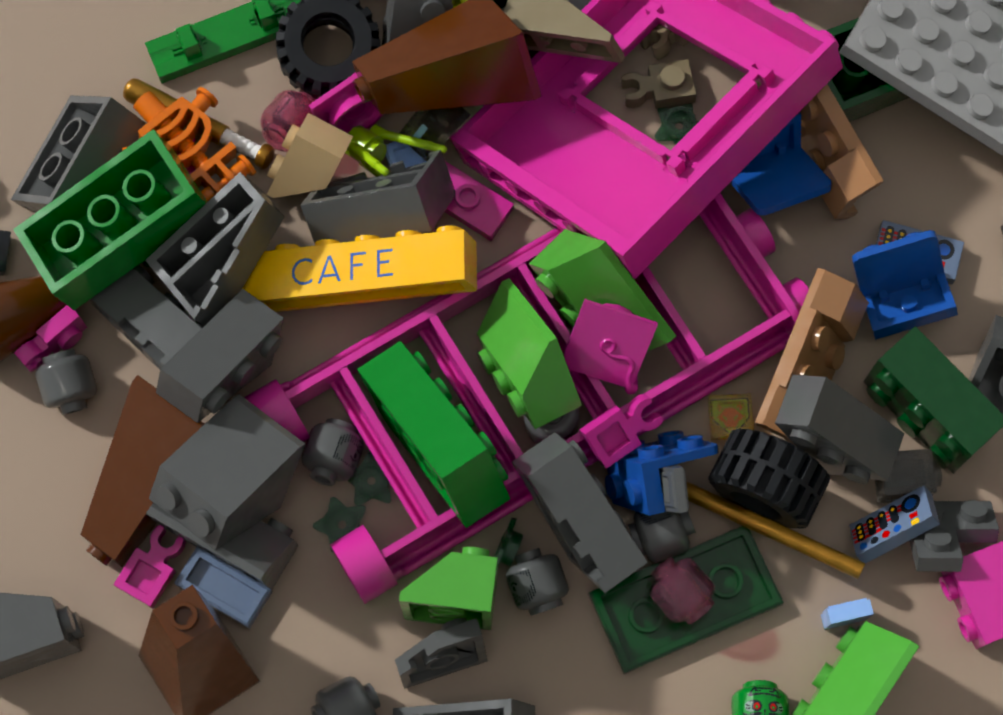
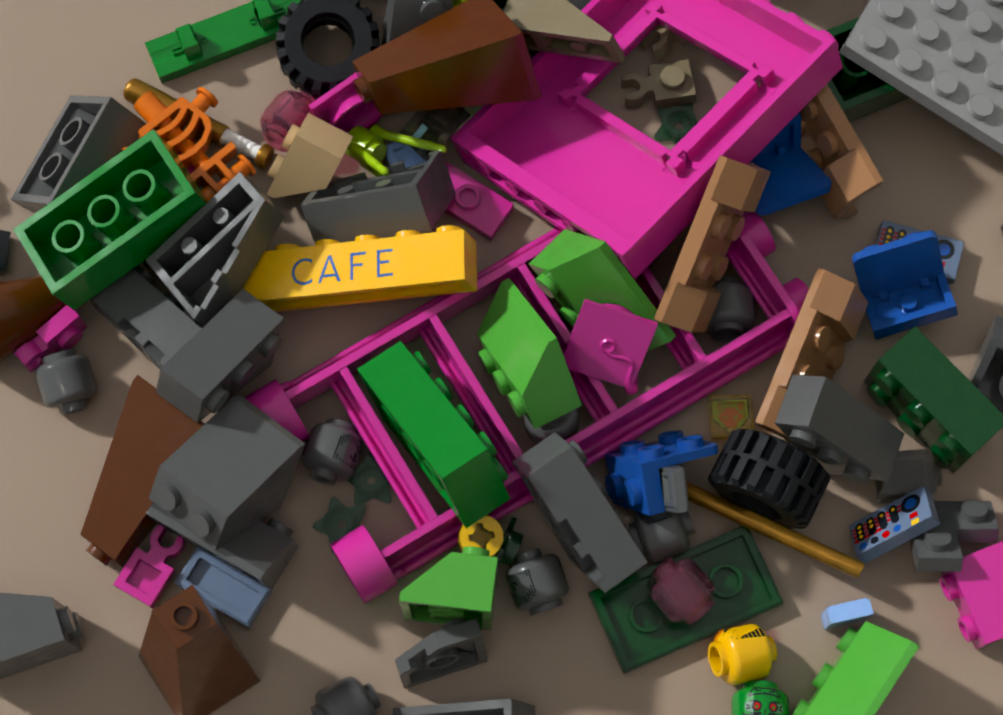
(476, 537): none -> yellow wheel
(614, 432): dark pink plate -> none
(703, 260): none -> medium nougat piece
(733, 312): none -> dark grey head
(742, 654): none -> yellow head

